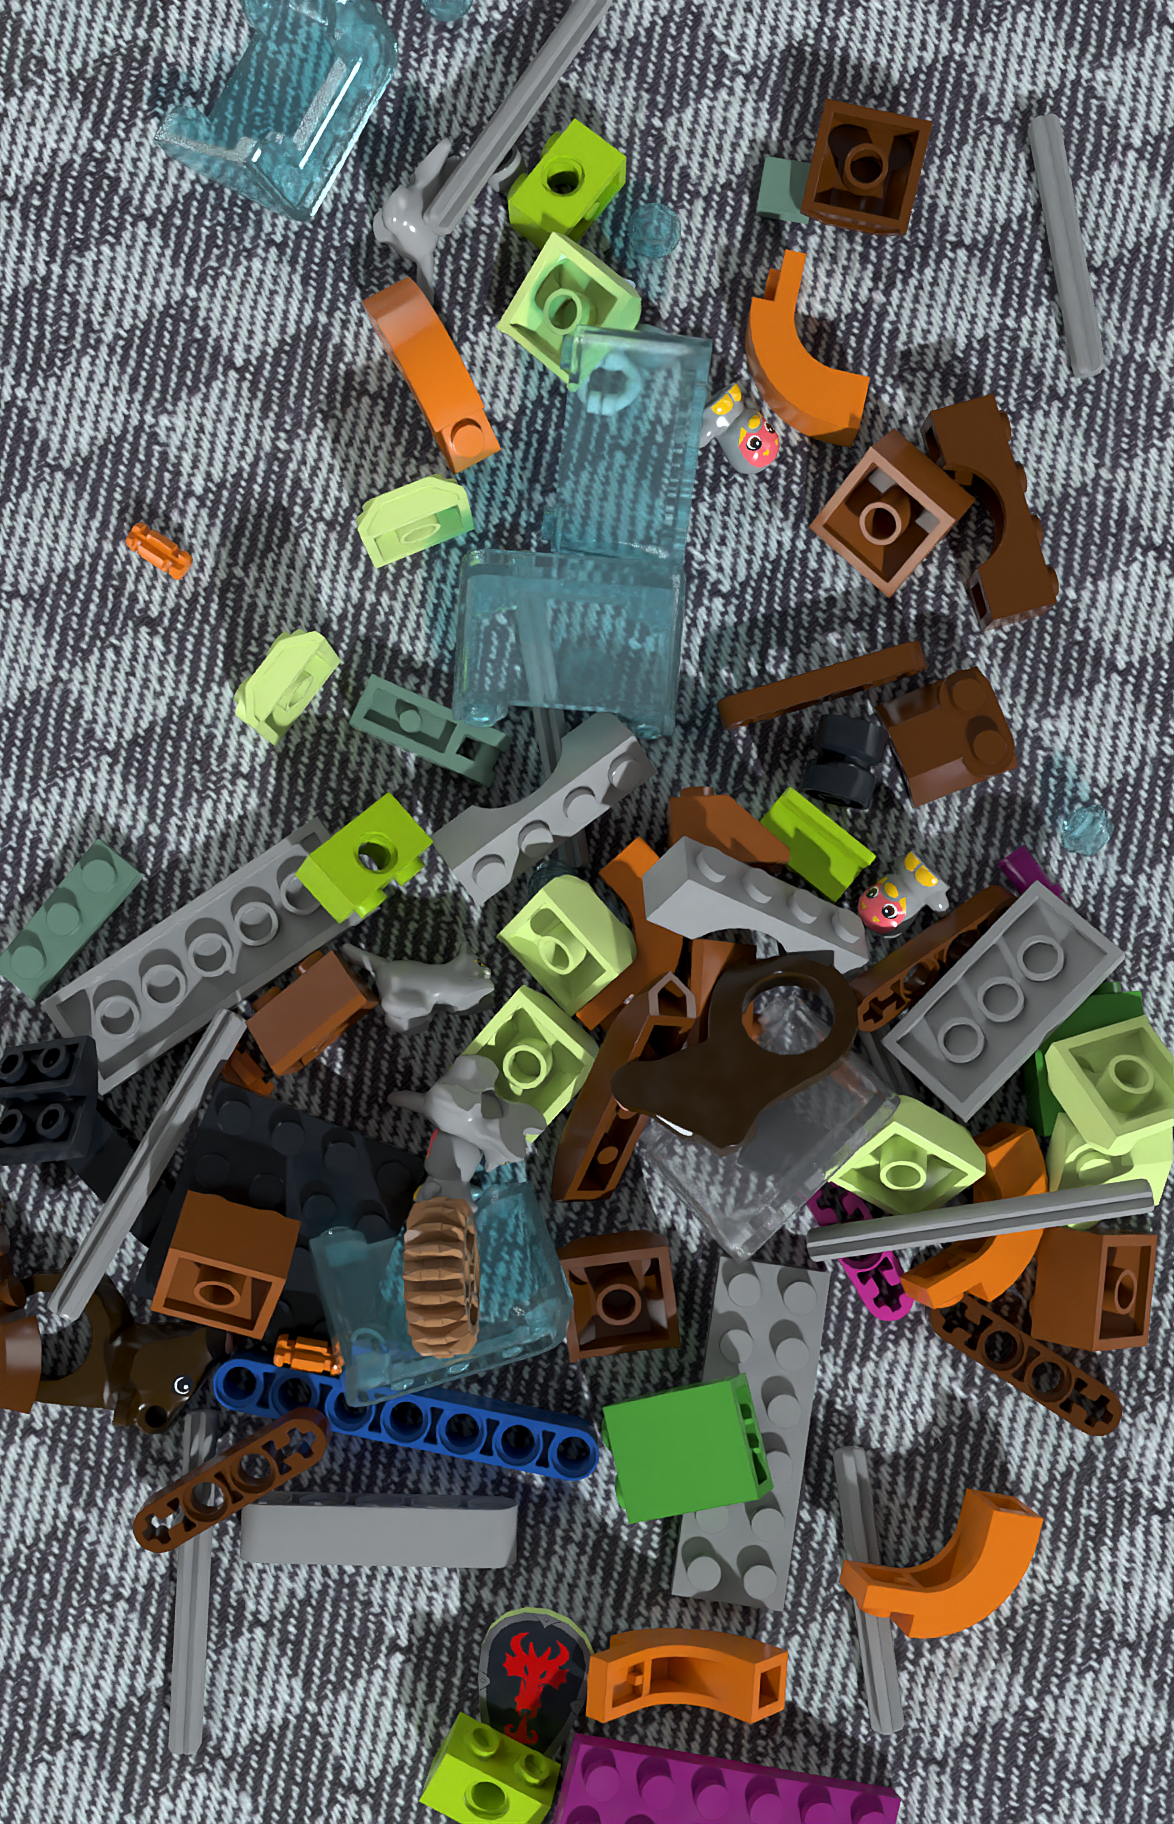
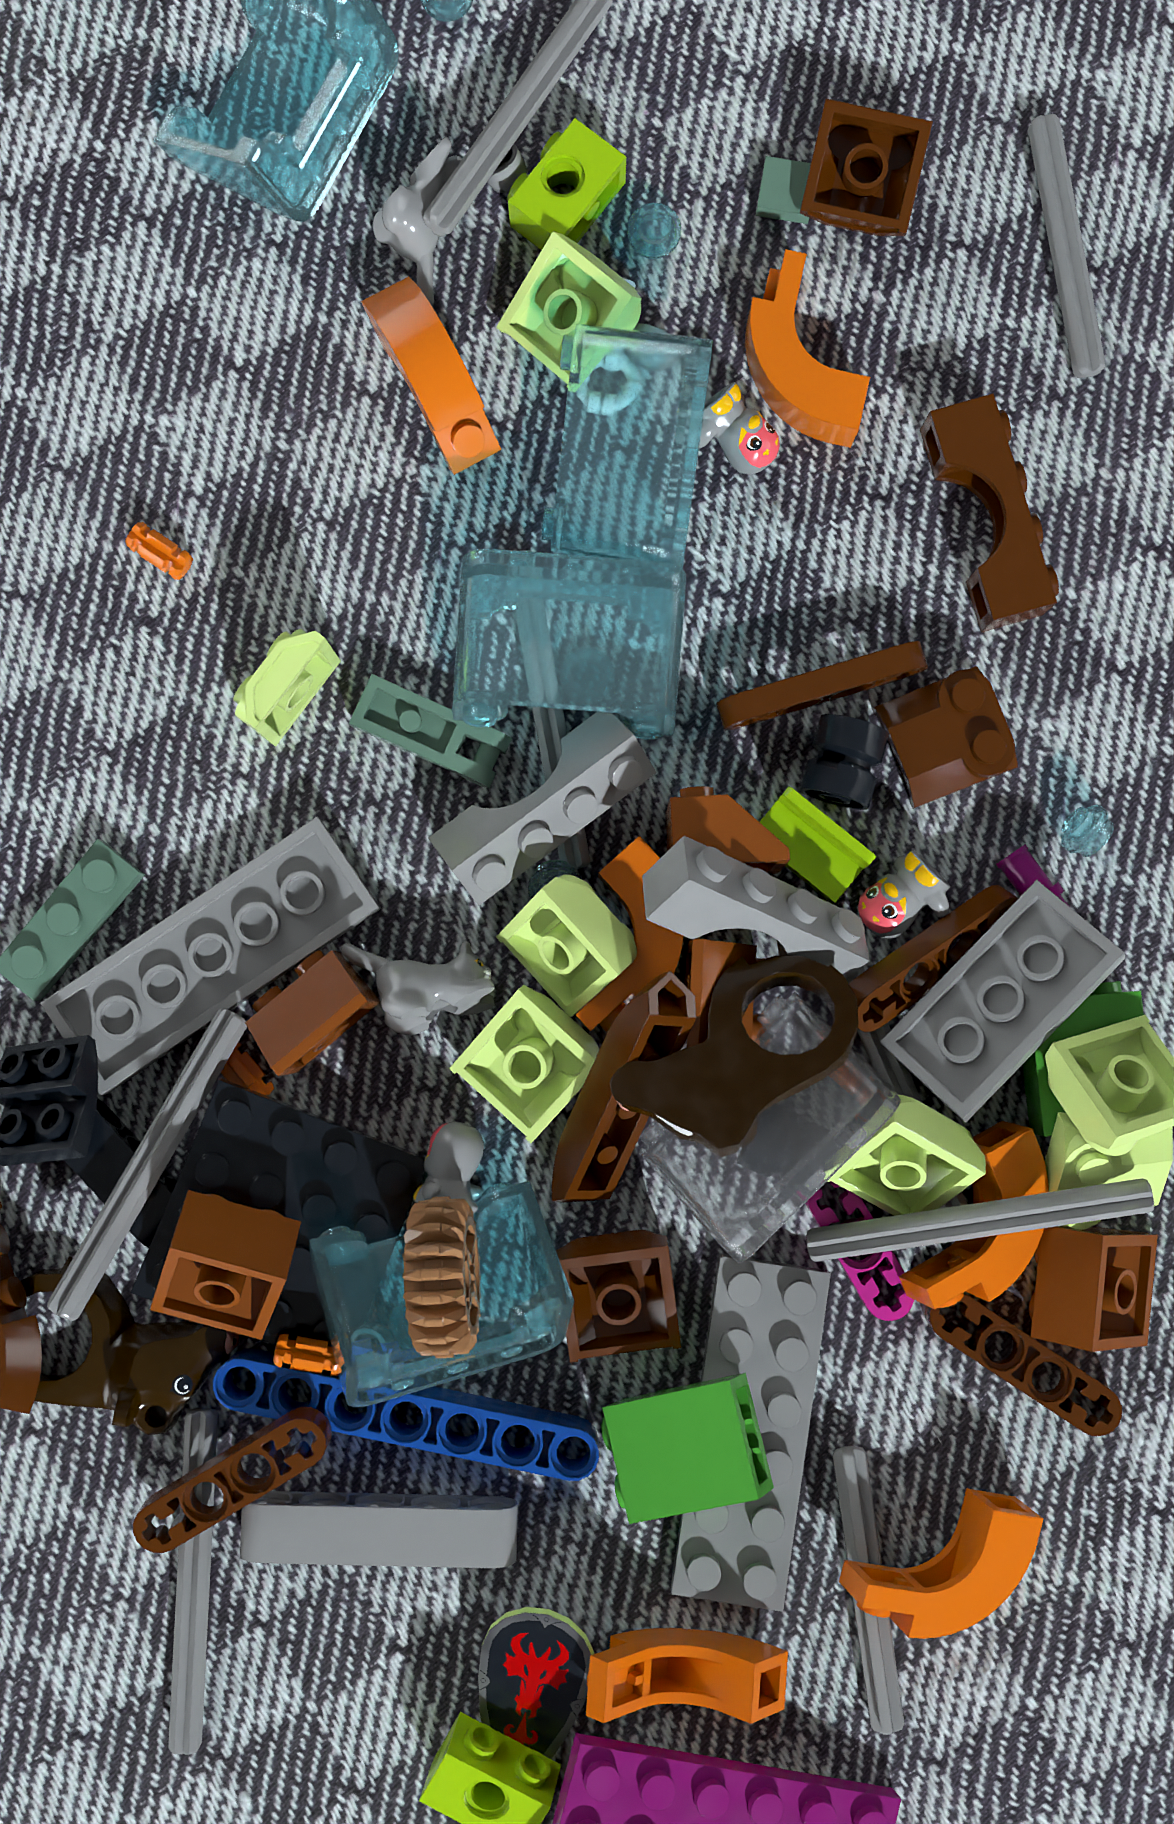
(339, 877): lime brick -> none
(414, 518): yellowish green slope -> none
(470, 1108): light grey animal -> none
(891, 512): dark orange slope -> none

